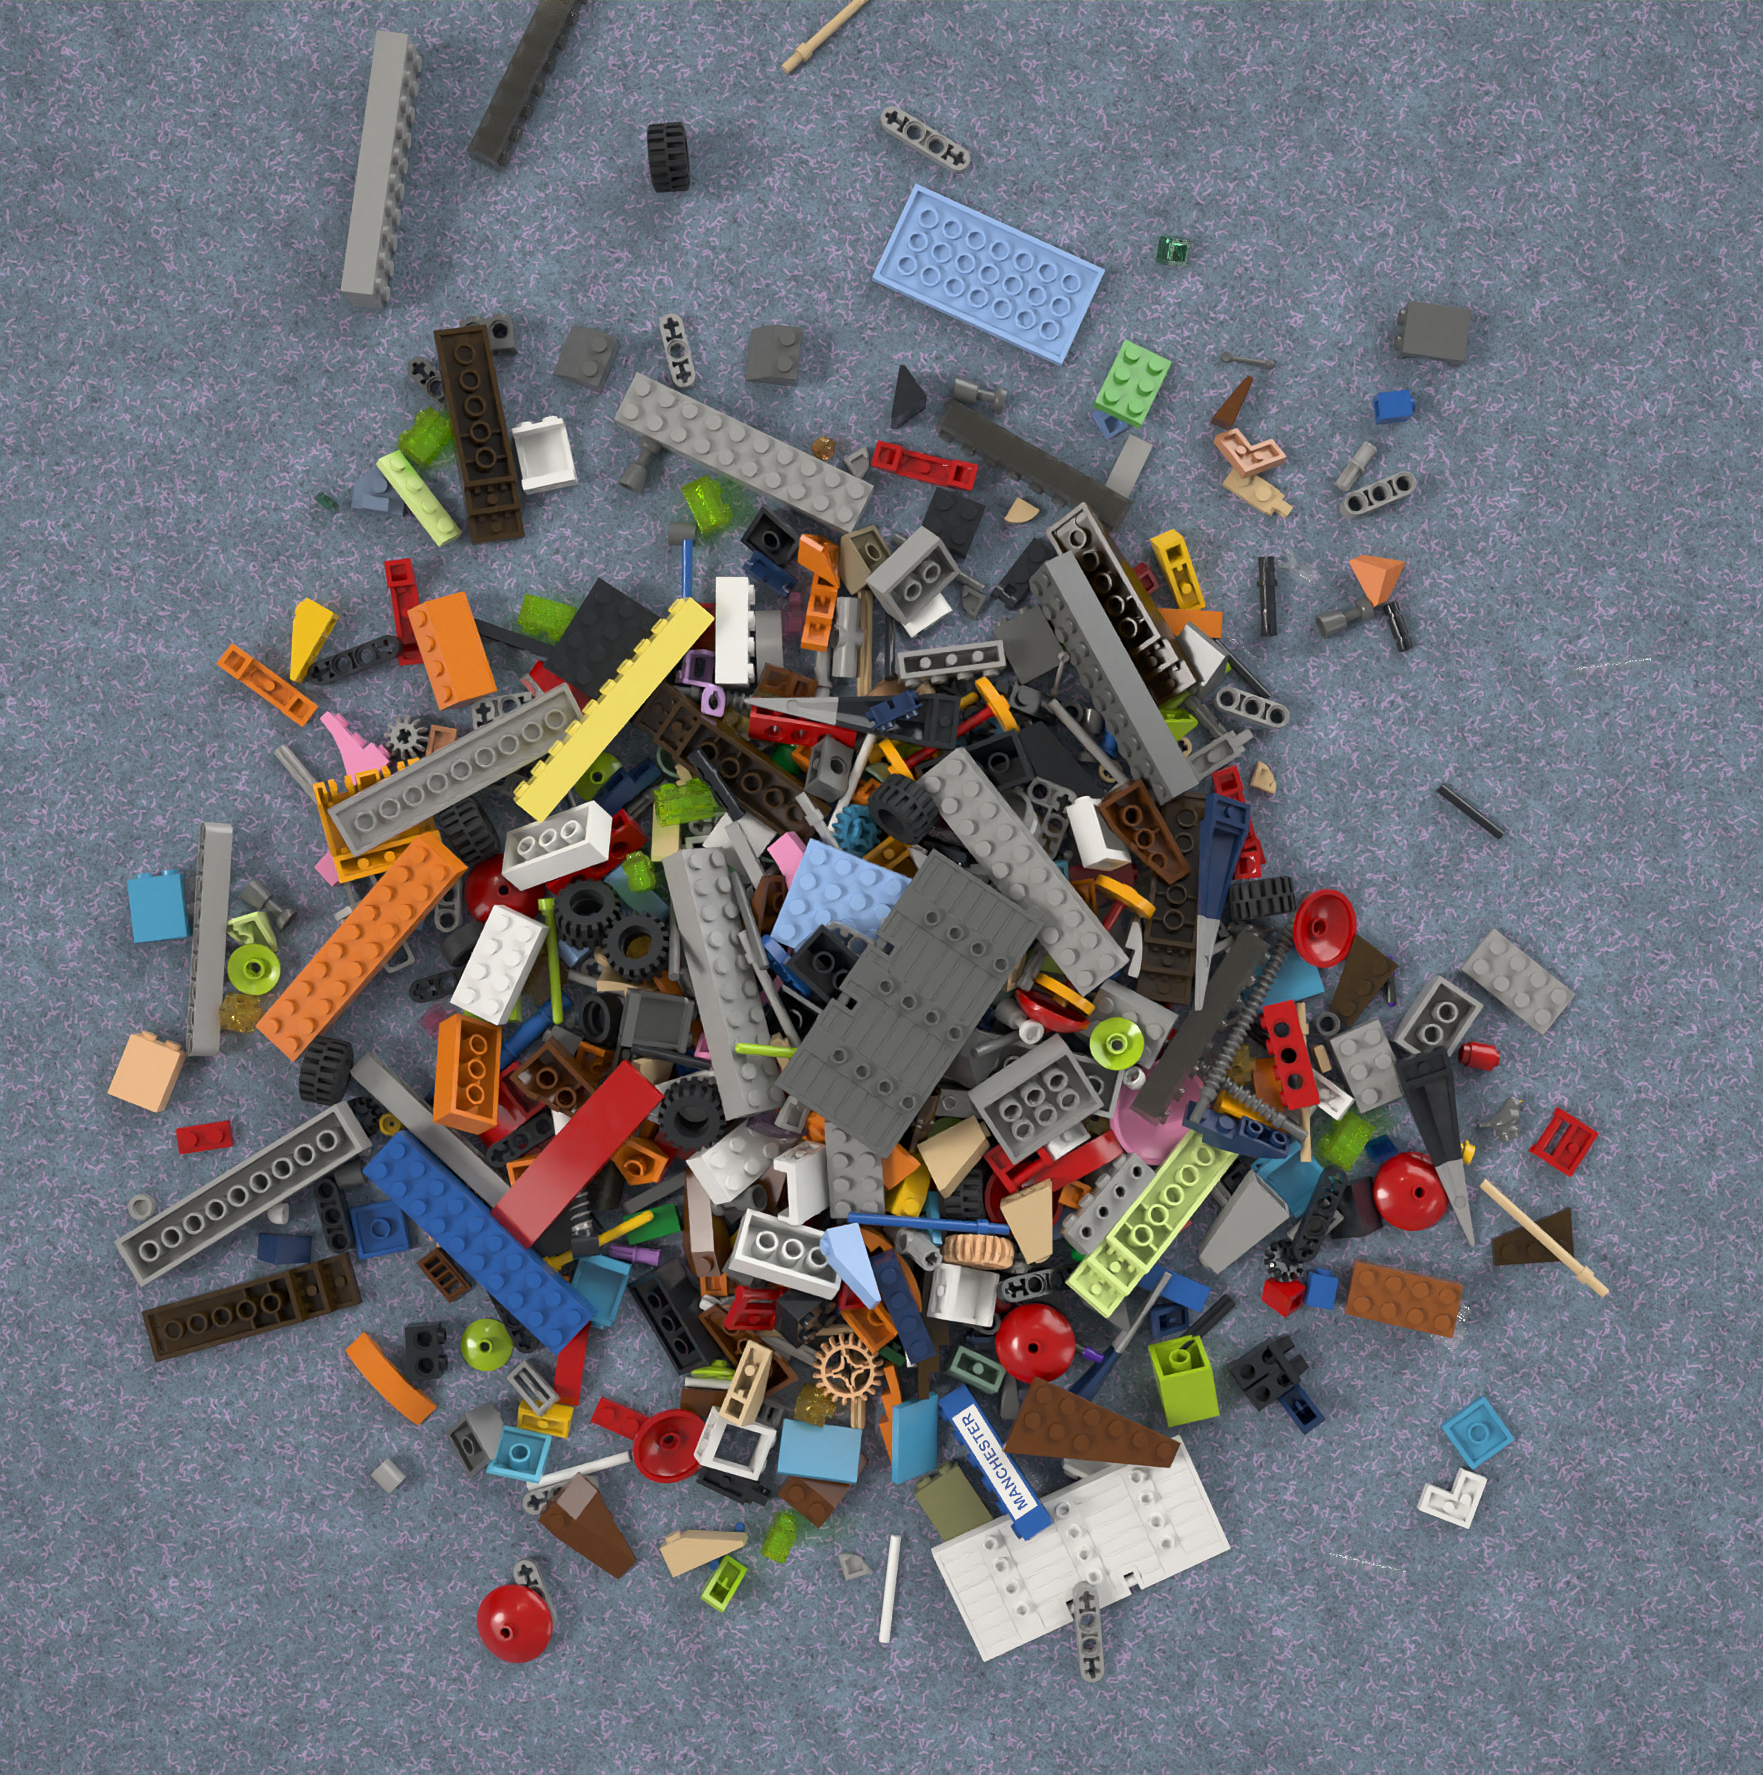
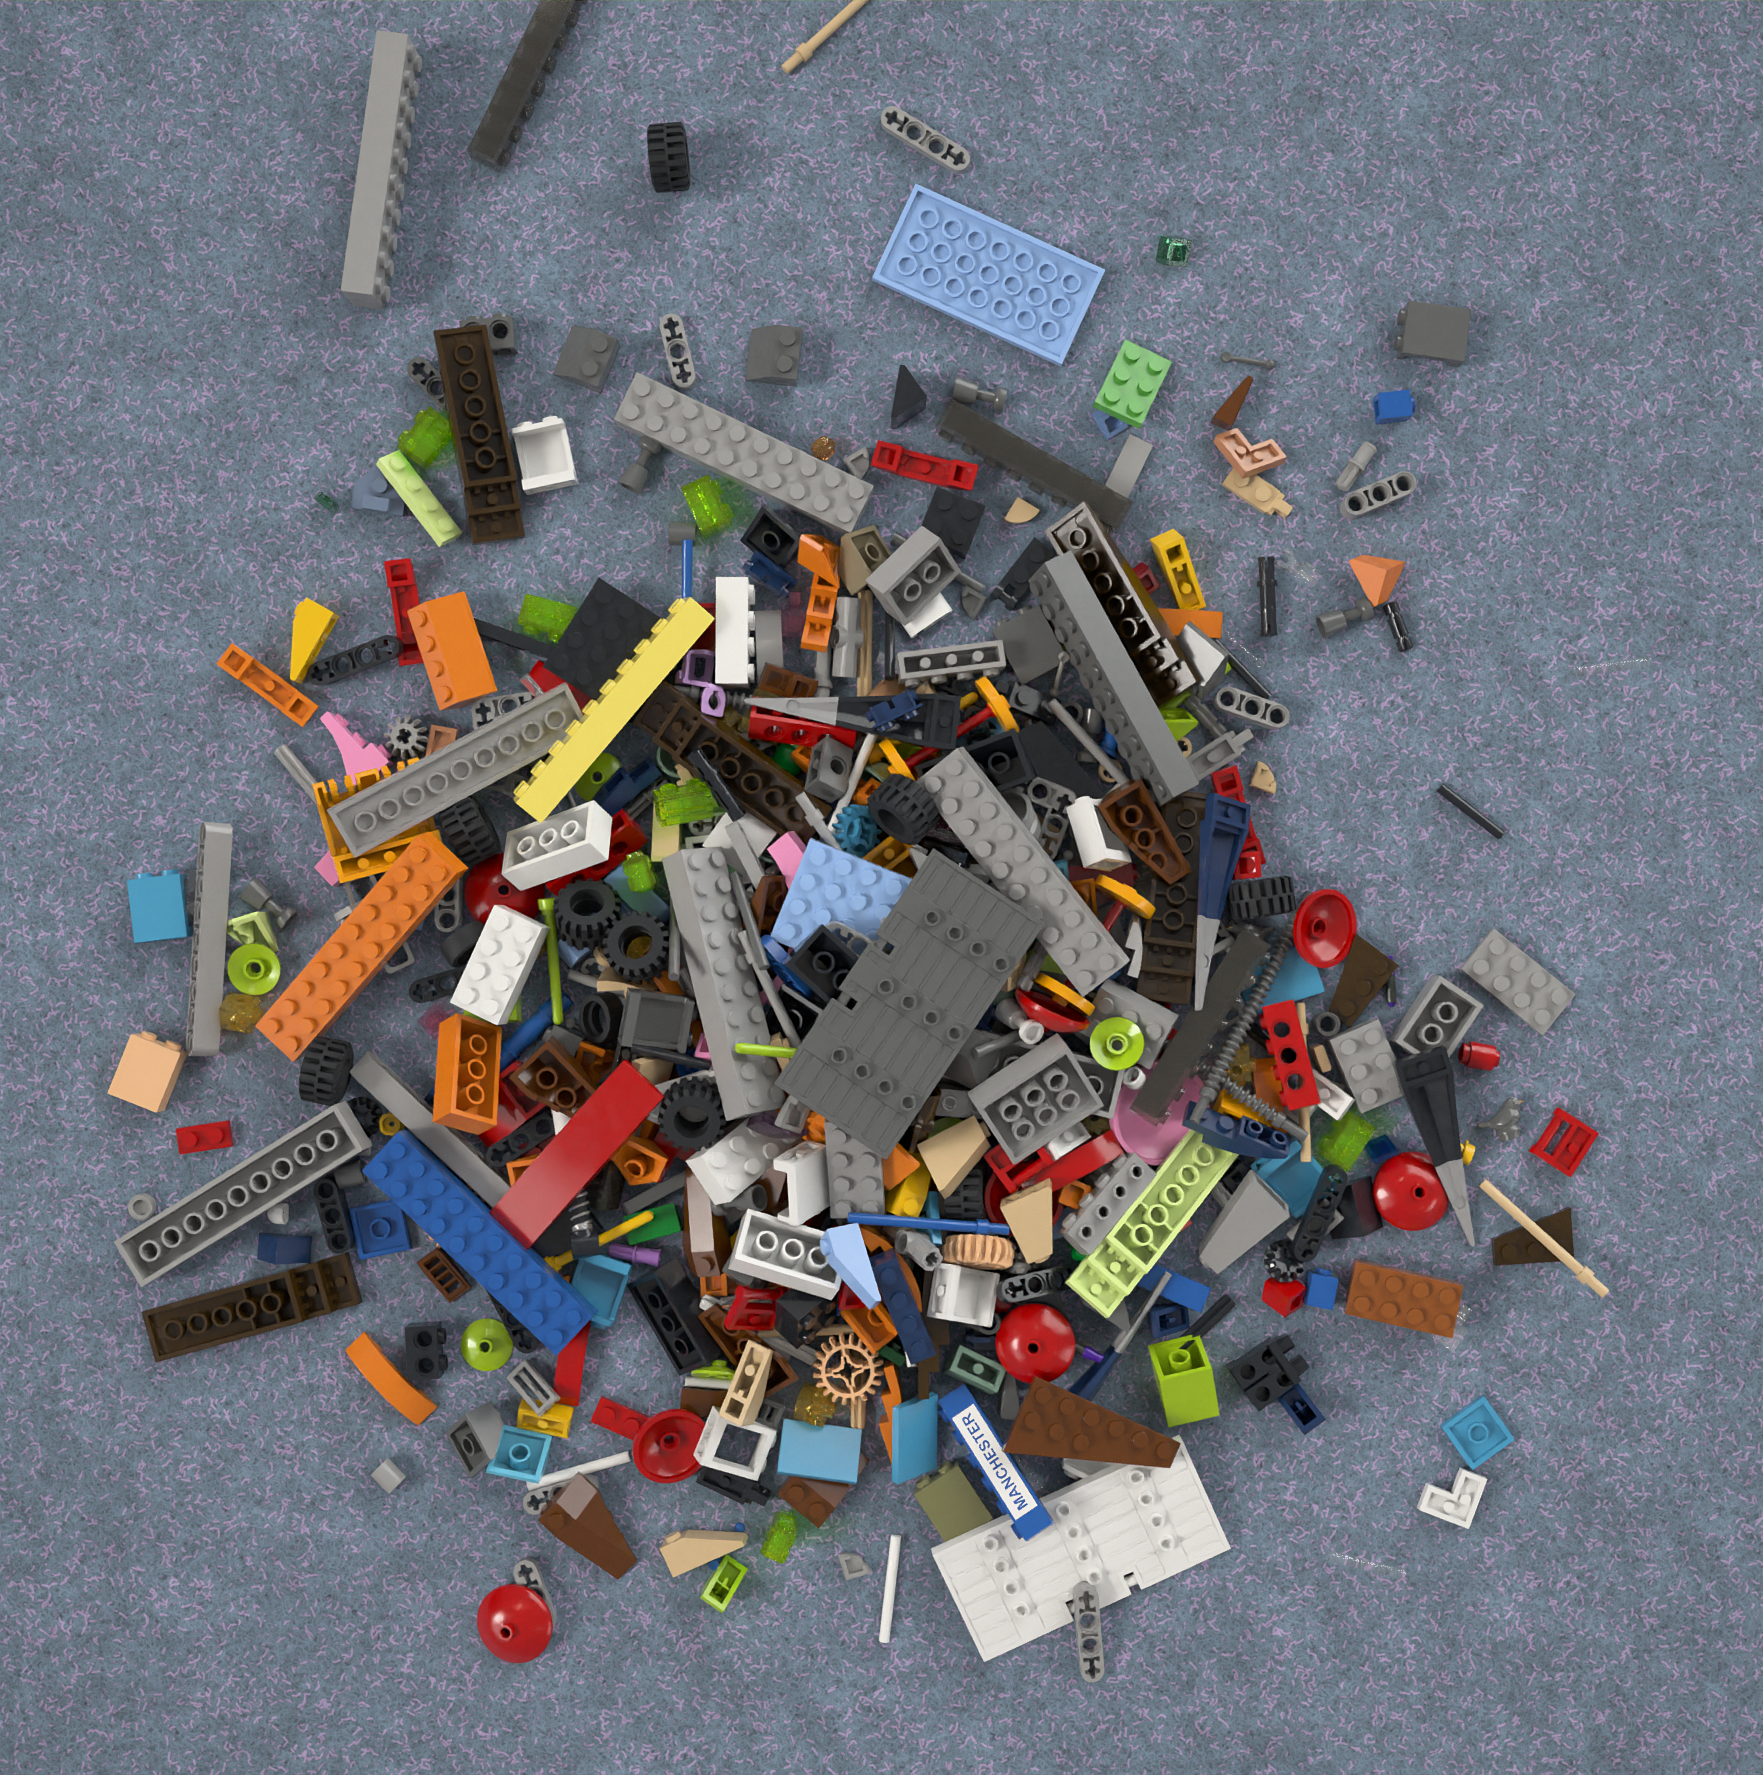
(538, 981): clear orange piece -> none

